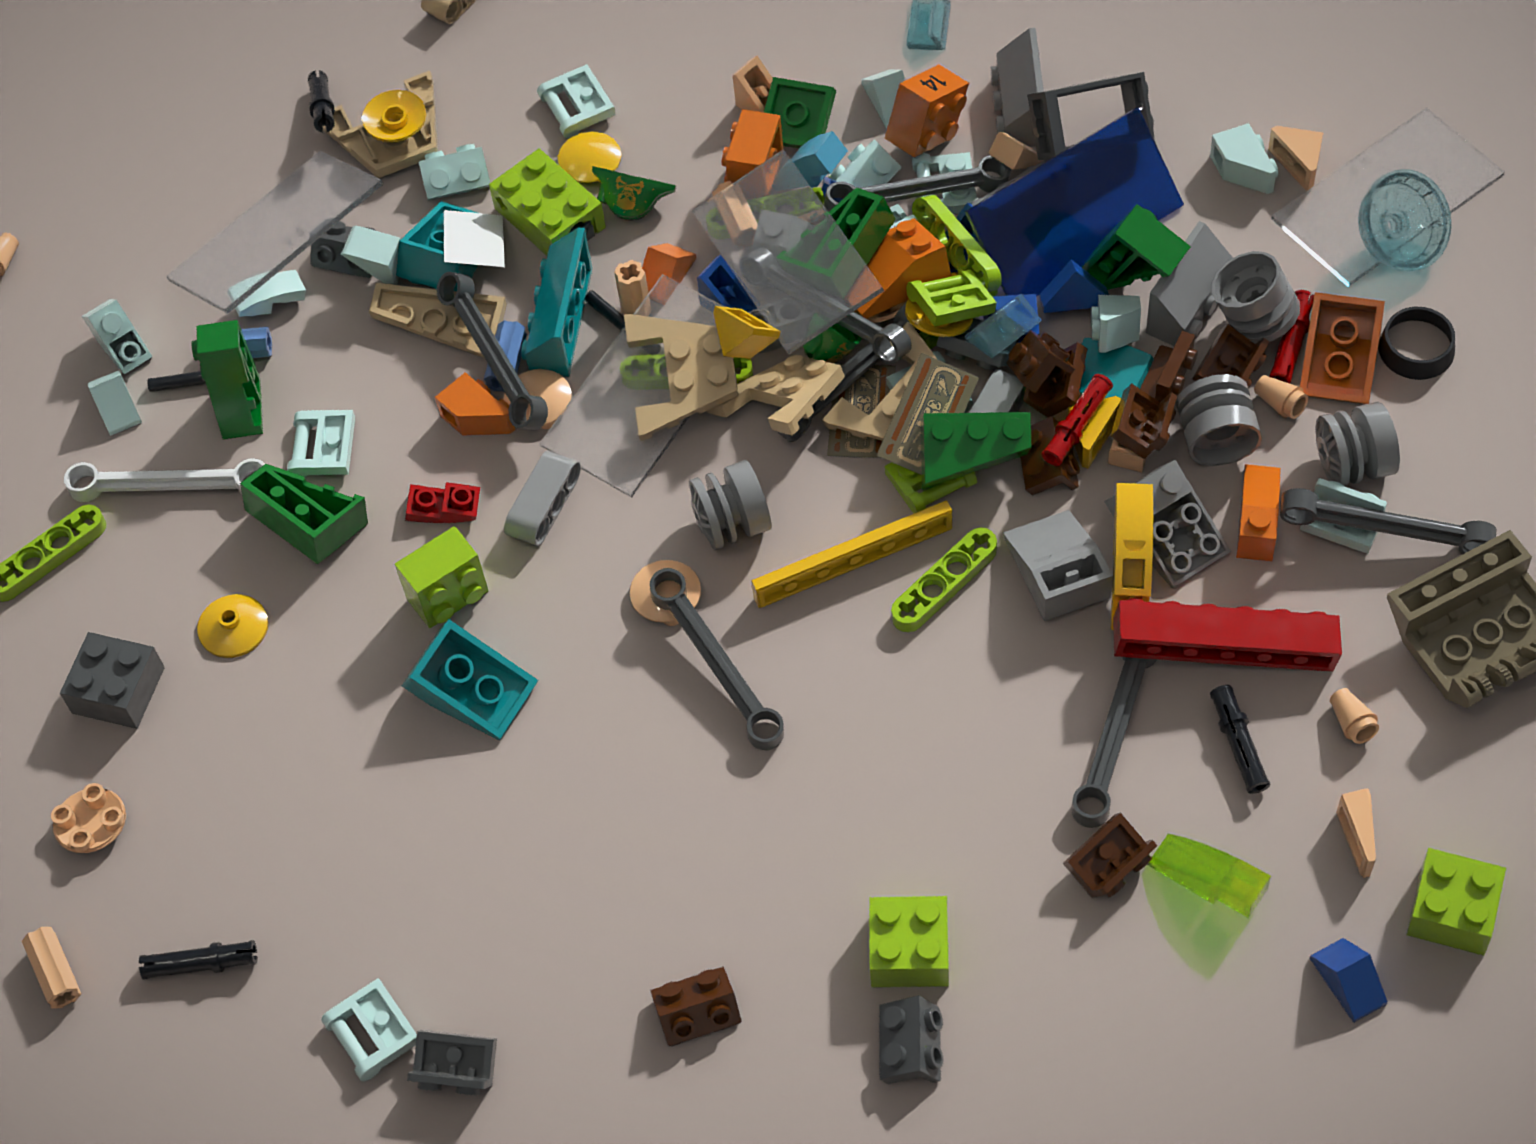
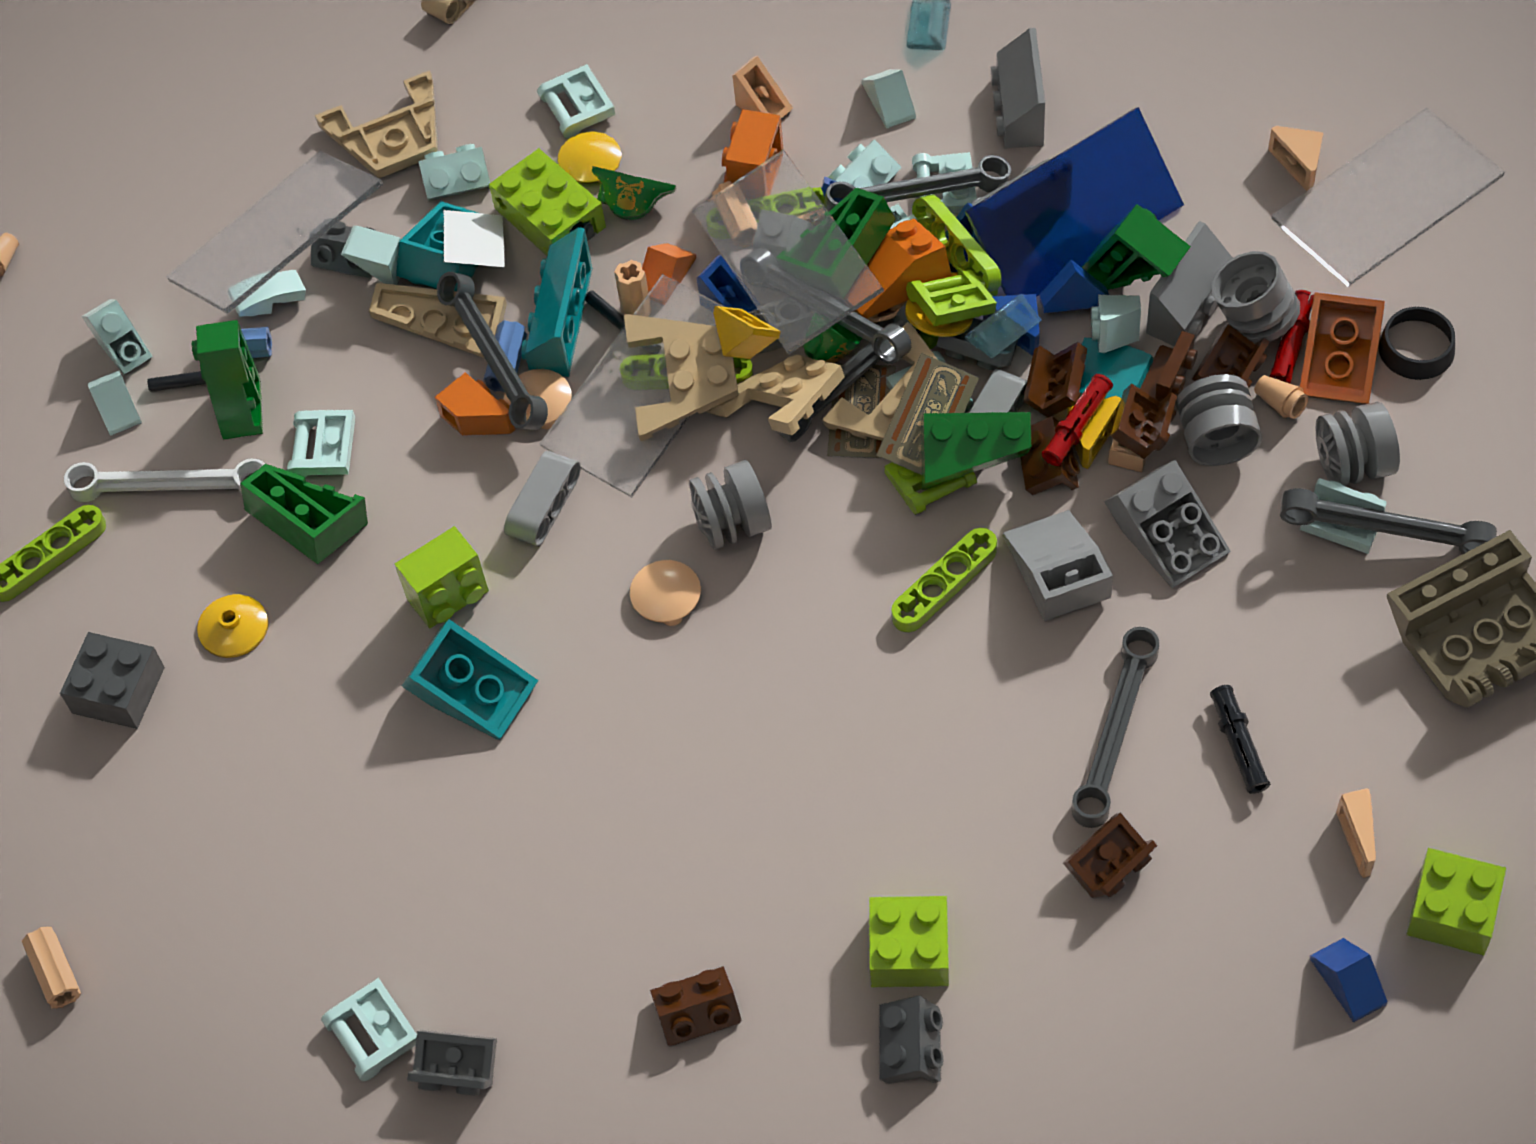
(88, 819): light nougat dish -> none
(200, 959): black pin -> none
(321, 105): black pin -> none
(394, 115): yellow dish -> none
(438, 505): red slope -> none
(716, 658): dark grey piece -> none
(802, 109): green hinge -> none
(819, 157): medium azure slope -> none
(852, 554): yellow tile -> none
(926, 110): orange brick -> none
(1013, 152): light nougat slope -> none
(1036, 358): reddish brown bracket -> none
(1046, 113): dark grey window -> none
(1132, 543): yellow slope -> none
(1211, 873): clear neon green slope -> none
(1227, 635): red brick -> none
(1243, 160): light aqua slope -> none
(1259, 513): orange slope -> none
(1354, 717): light nougat cone -> none
(1417, 220): clear light blue hat -> none

